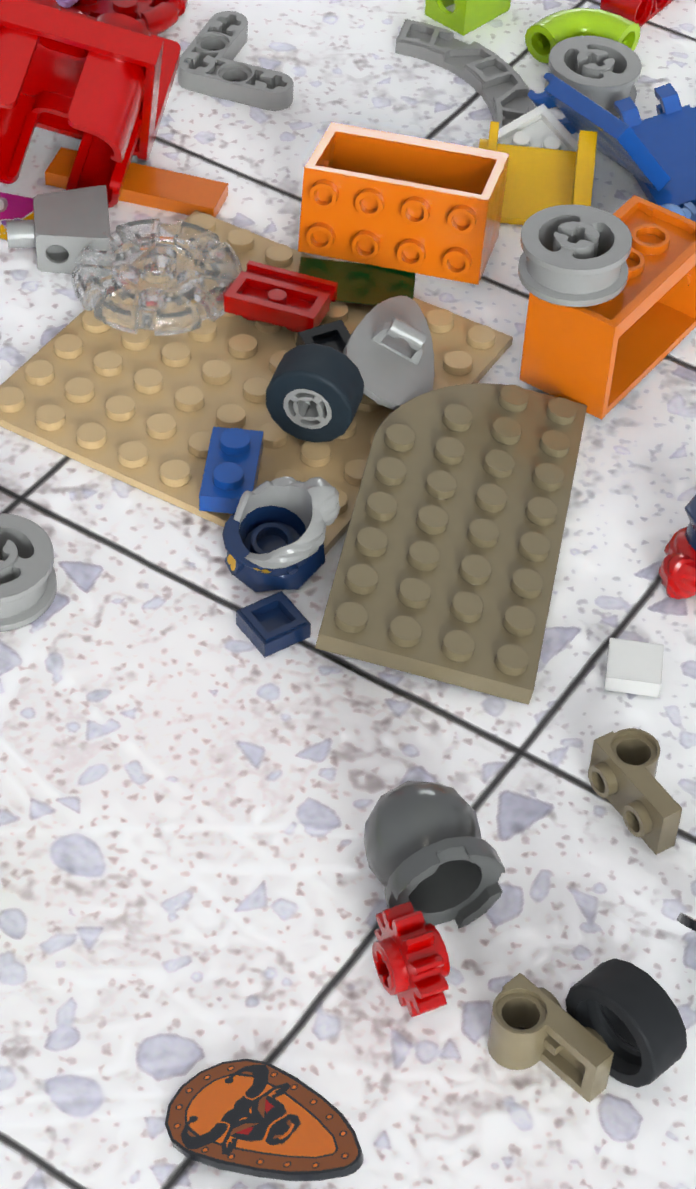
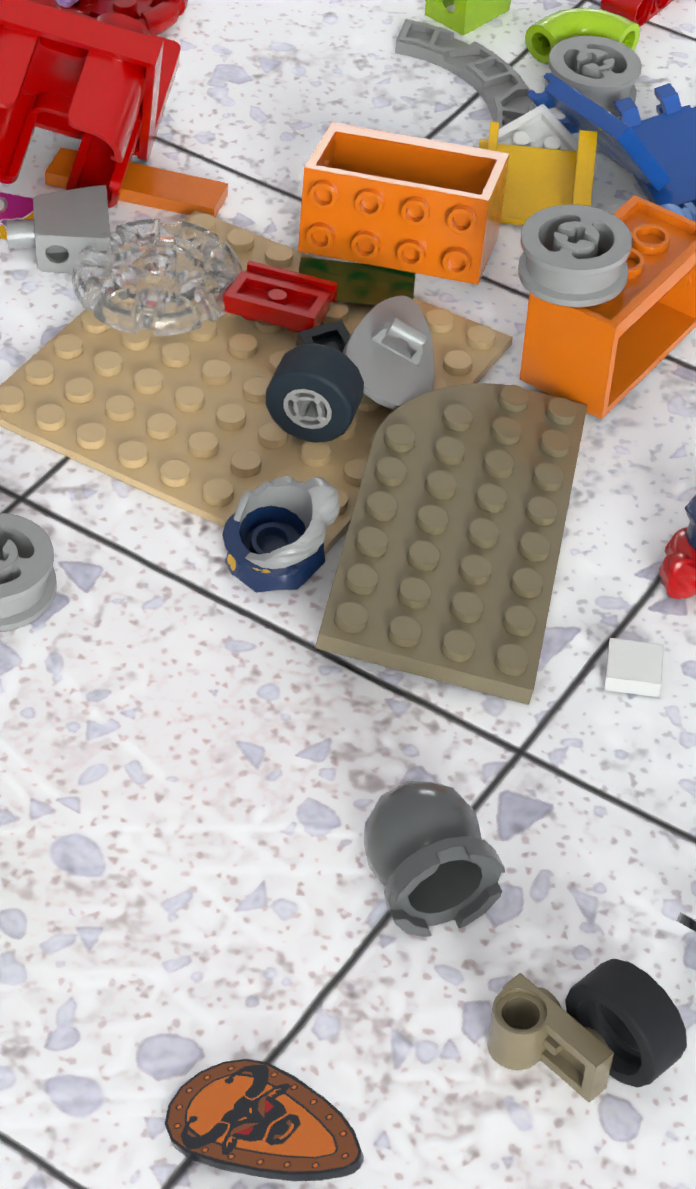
(214, 71): light grey beam -> none
(230, 468): blue plate -> none
(273, 624): dark blue tile -> none
(411, 959): red gear -> none
(624, 773): dark tan plate -> none

